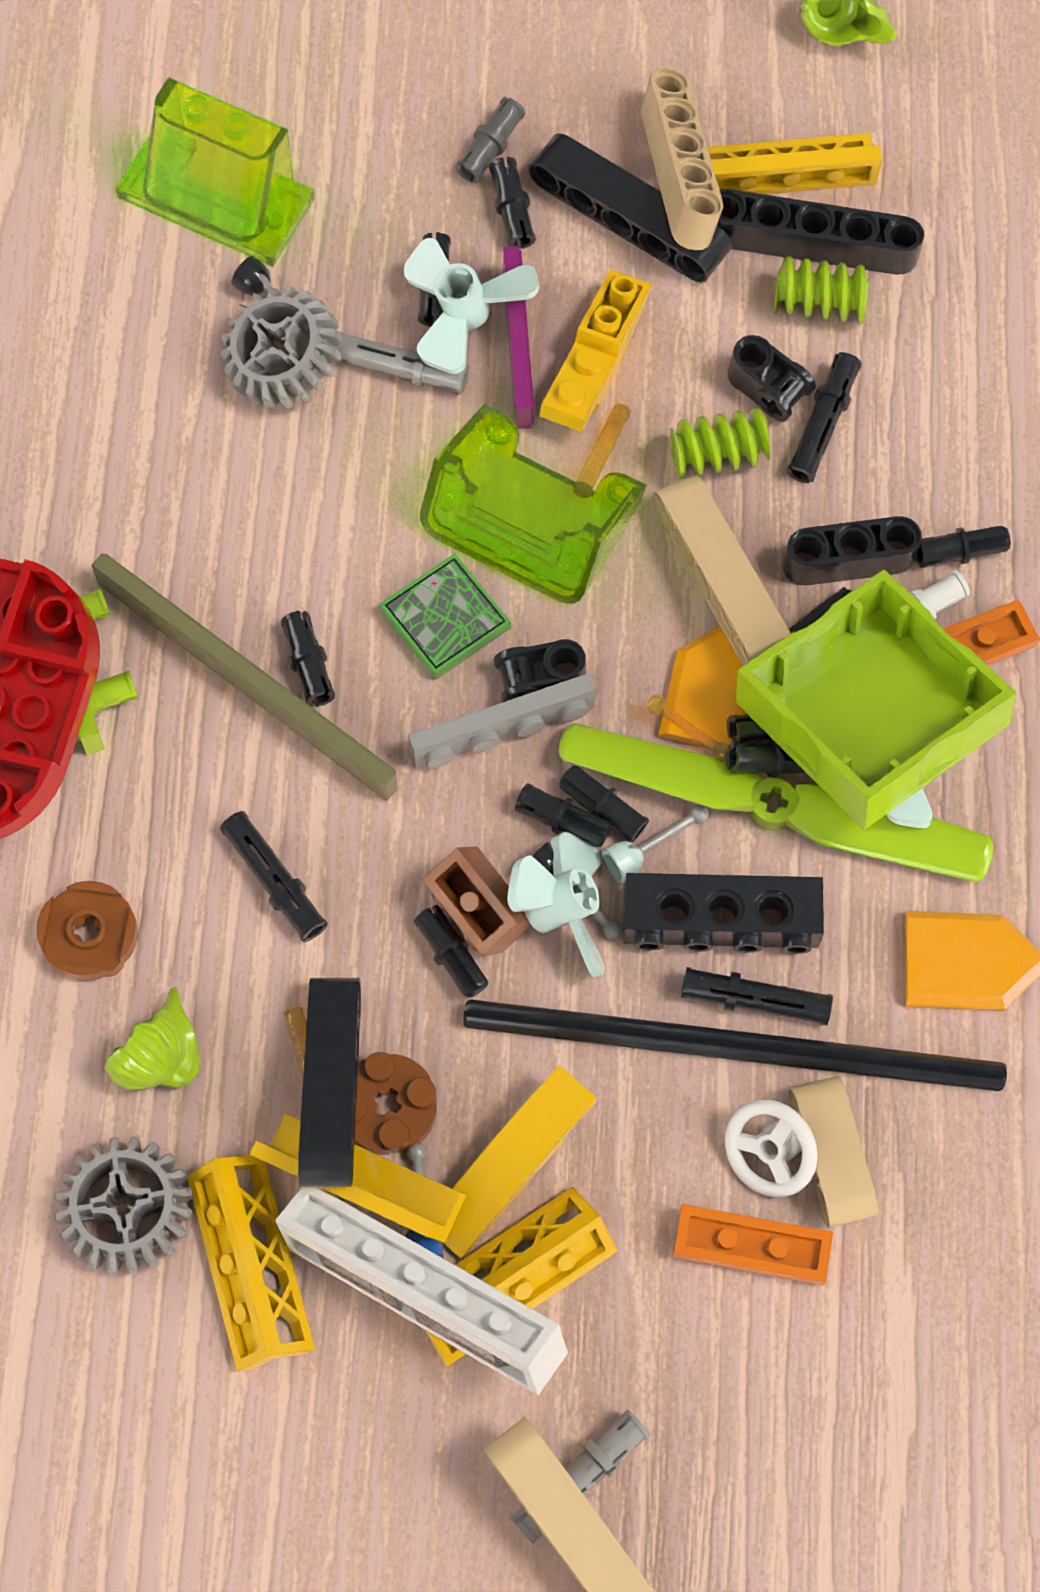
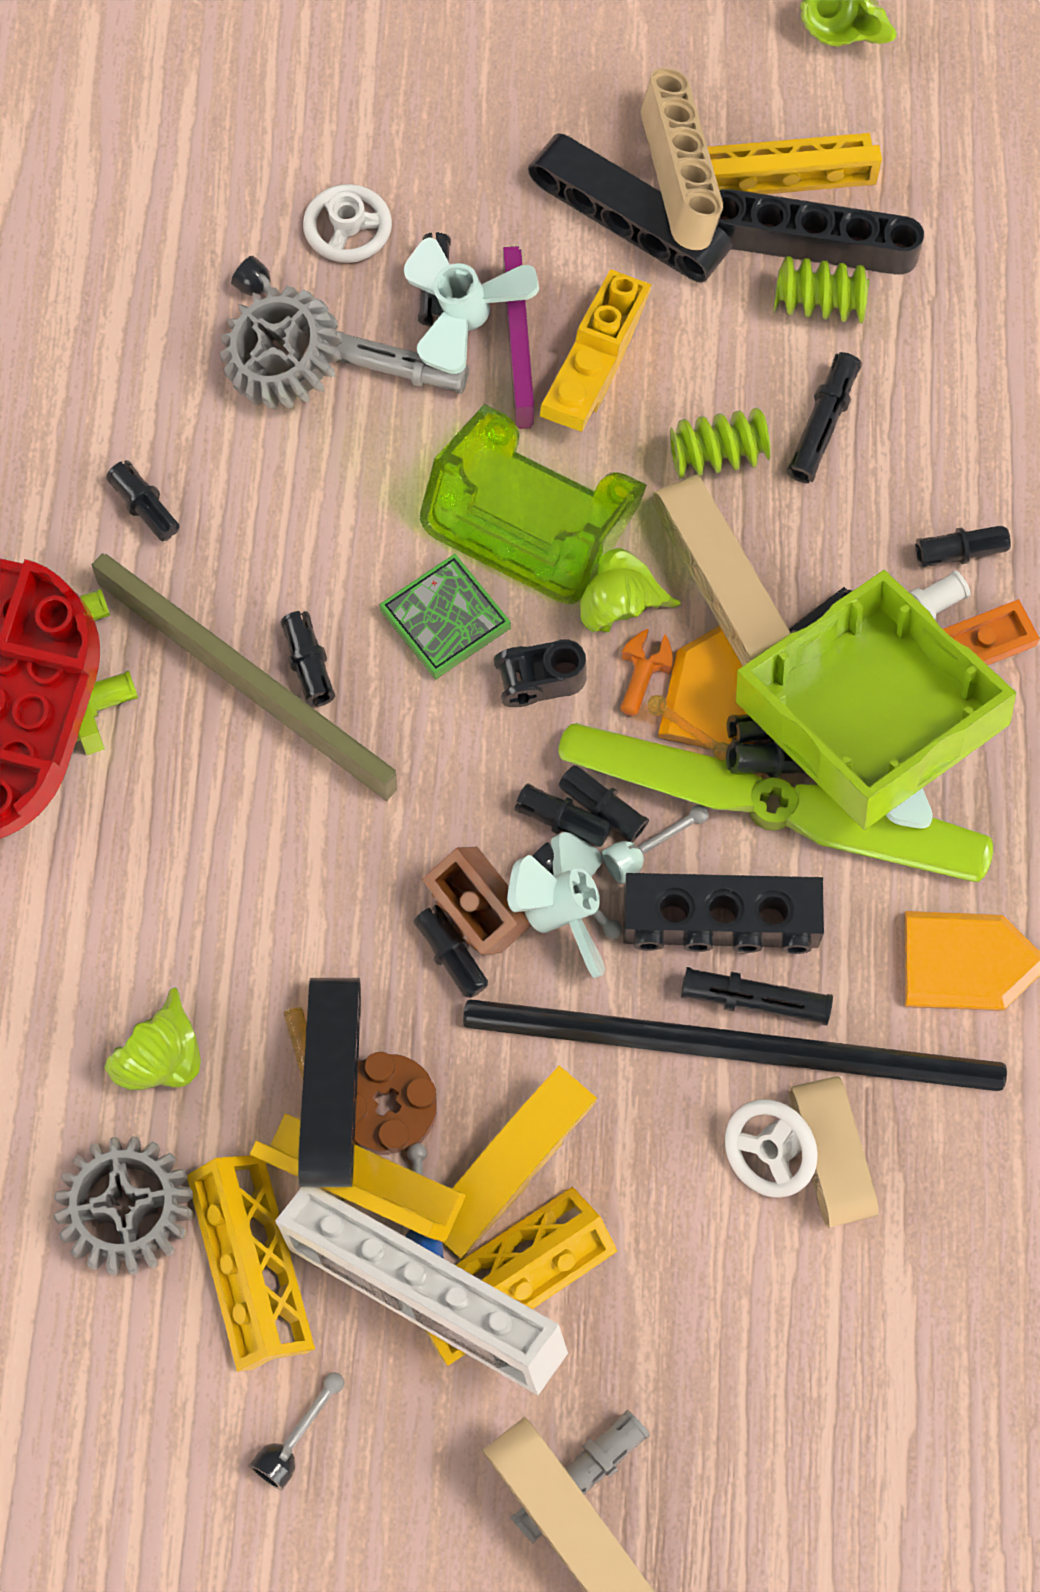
(70, 909): dark orange plate -> none
(142, 499): none -> black axle
(218, 173): clear neon green windscreen -> none
(276, 1461): none -> hinge
(304, 919): black pin -> none
(347, 202): none -> white piece
(488, 726): light grey plate -> none
(490, 140): dark grey pin -> none
(512, 202): black pin -> none
(601, 450): clear yellow piece -> none
(620, 591): none -> lime hair
(643, 669): none -> orange bar
(753, 1244): orange plate -> none
(772, 380): black piece -> none
(867, 536): black beam -> none

